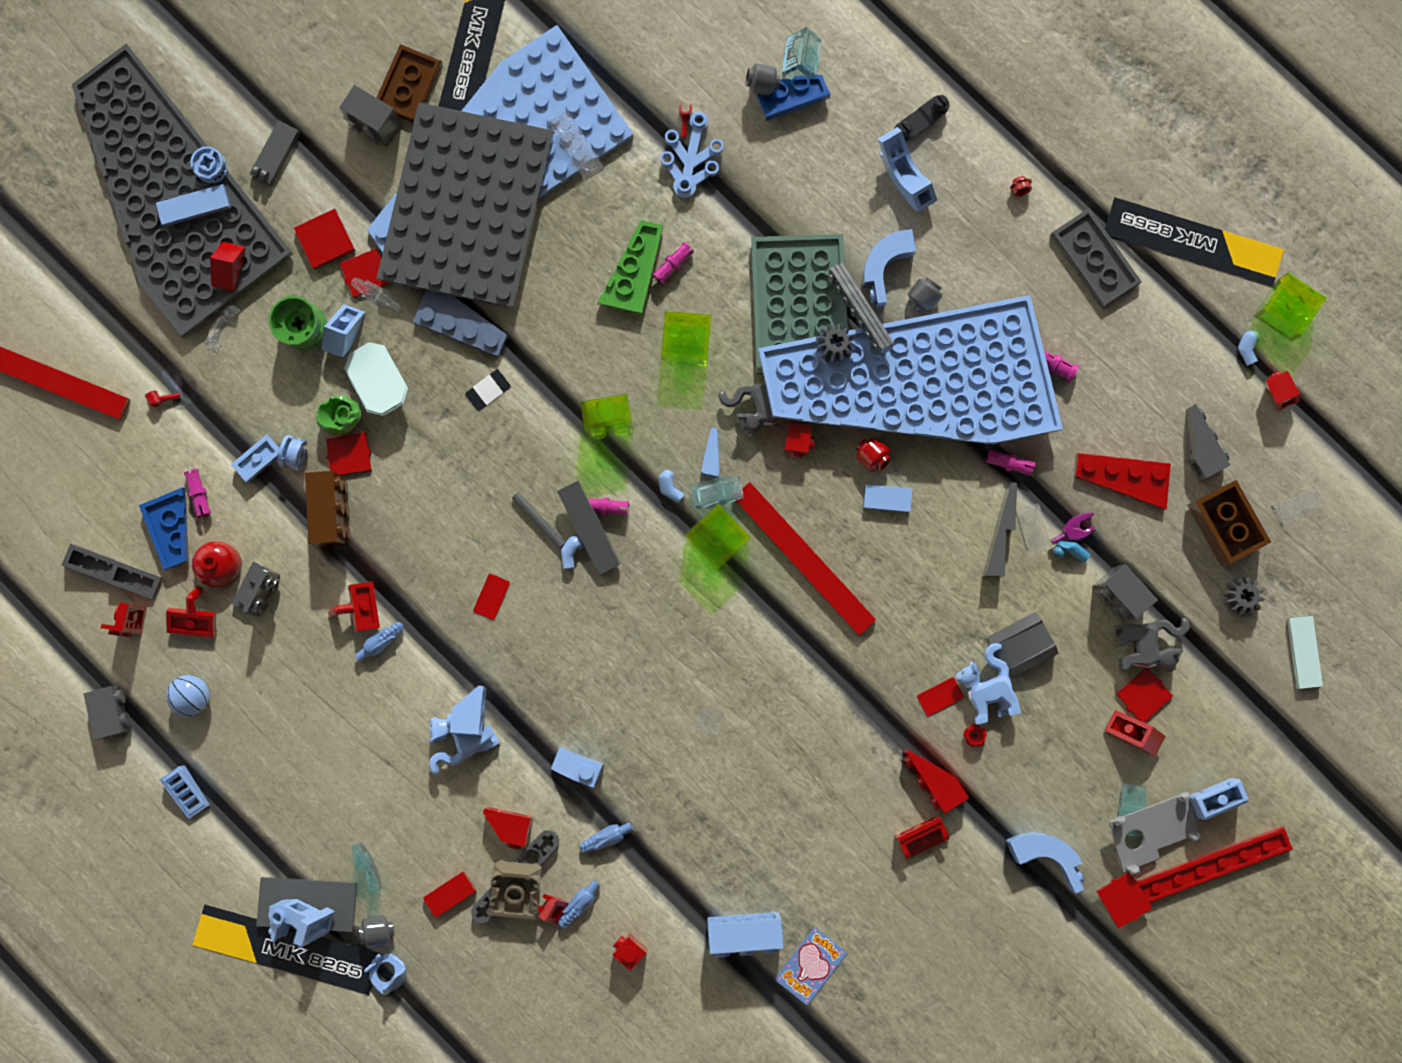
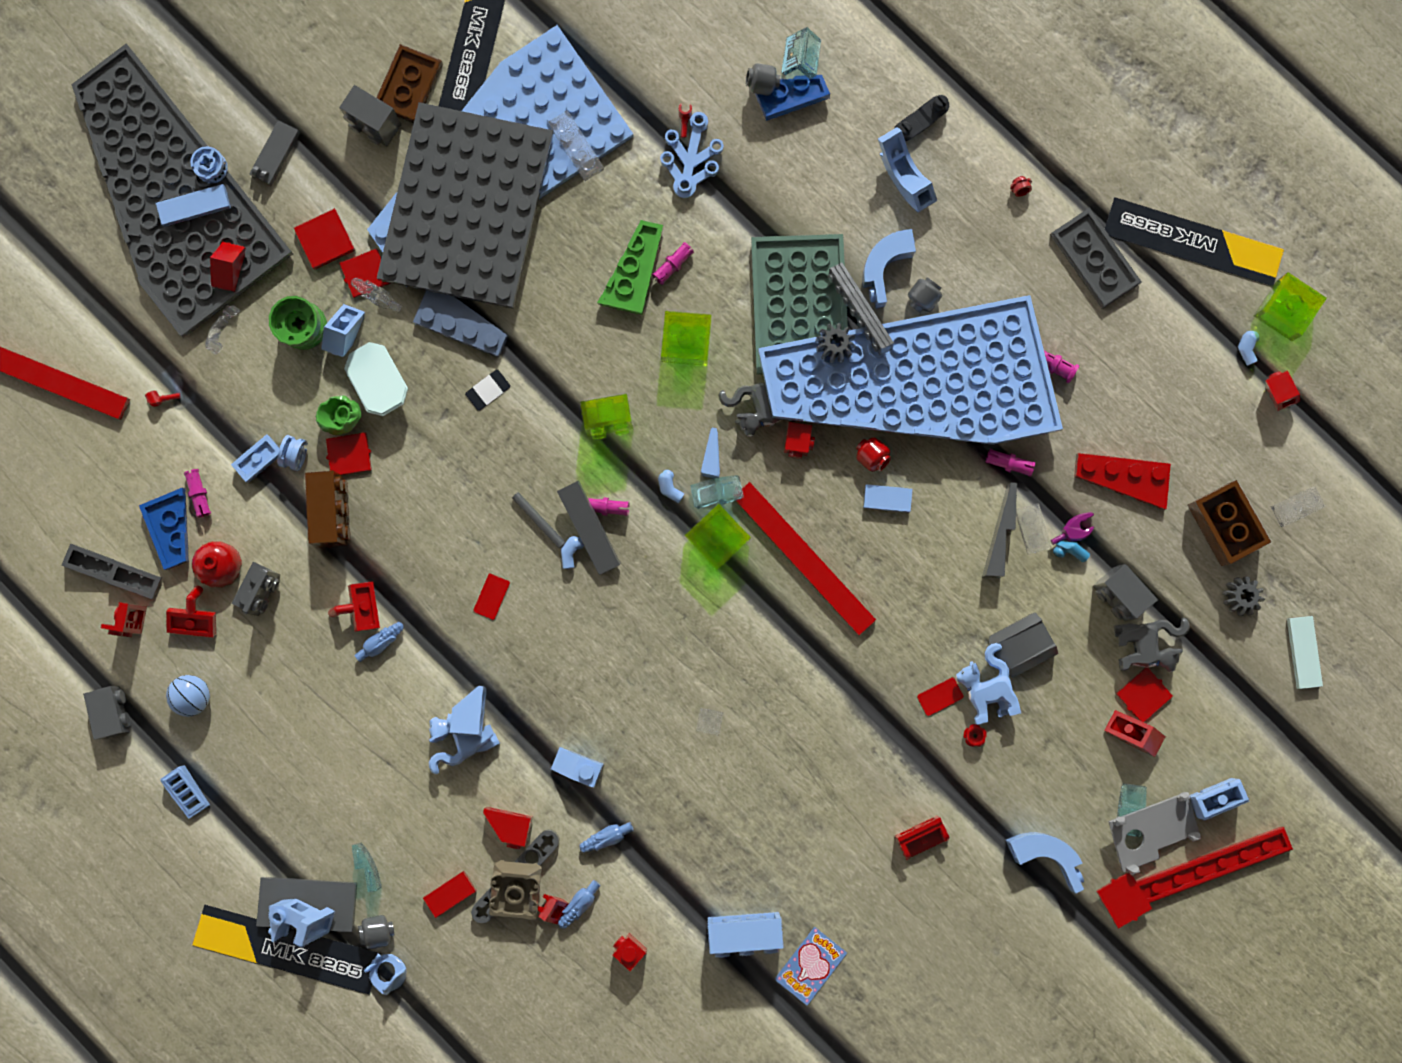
(942, 786): red slope -> none
(1202, 446): dark grey slope -> none

